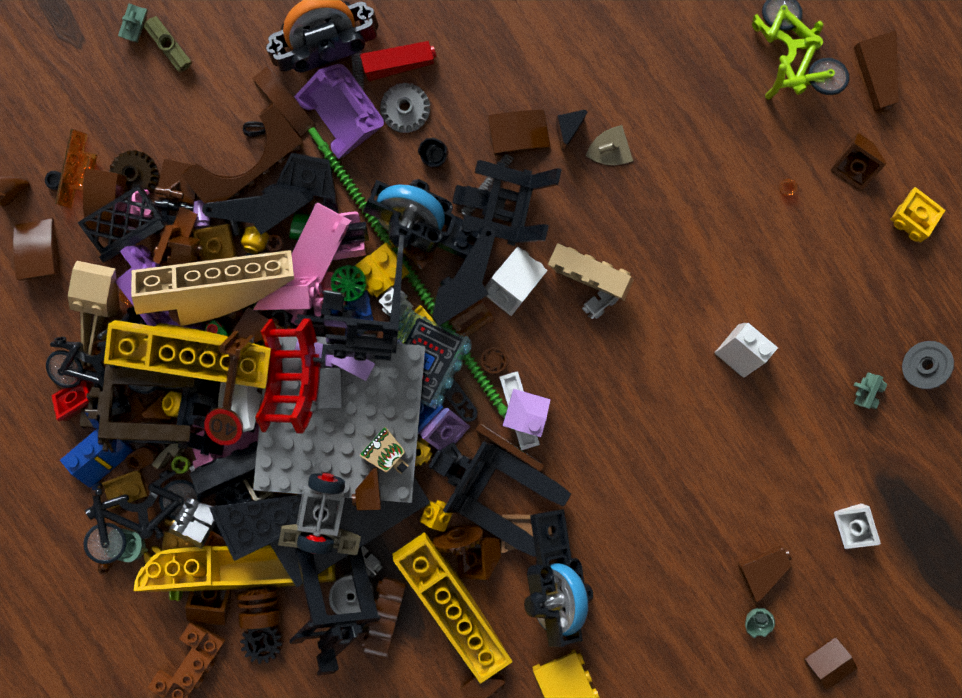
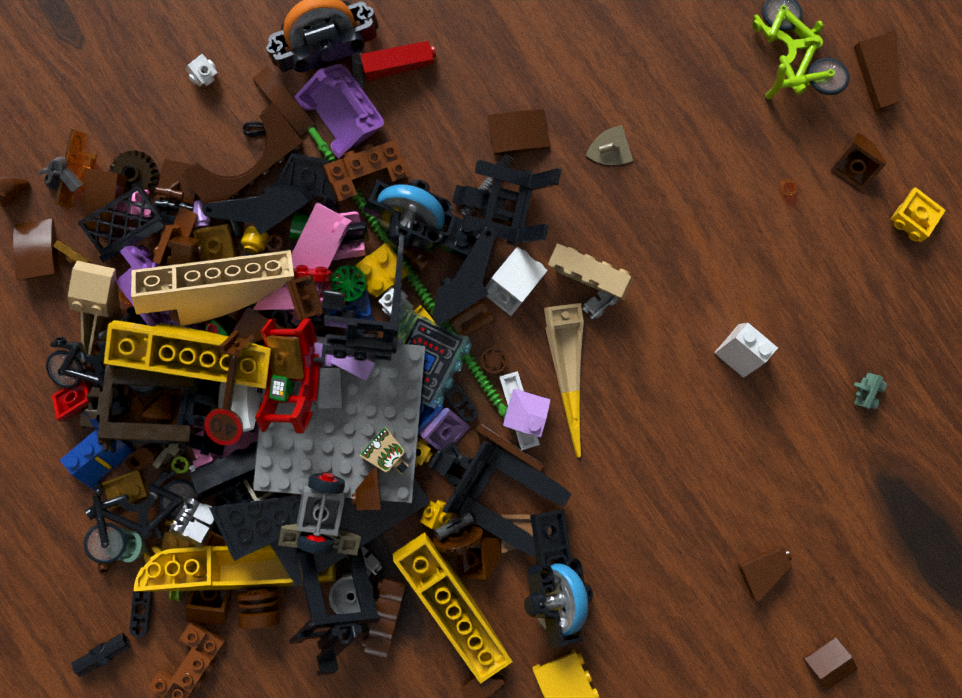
(60, 167): none -> flat silver bar
(71, 254): none -> pearl gold plate
(101, 654): none -> black piece
(133, 23): sand green hips -> none
(144, 623): none -> black beam
(161, 36): olive piece -> none
(171, 403): yellow head -> none
(201, 64): none -> white brick
(268, 645): black gear -> none
(280, 388): none -> slope
(285, 357): none -> pearl gold plate
(305, 297): none -> reddish brown hinge
(319, 274): none -> red plate
(370, 159): none -> dark orange bracket
(406, 120): light grey gear -> none
(433, 152): black hair -> none
(453, 526): none -> dark grey pin
(565, 342): none -> tan plate
(568, 125): black slope -> none
(759, 622): sand green hair -> none
(857, 526): white slope -> none
(920, 356): dark grey gear -> none

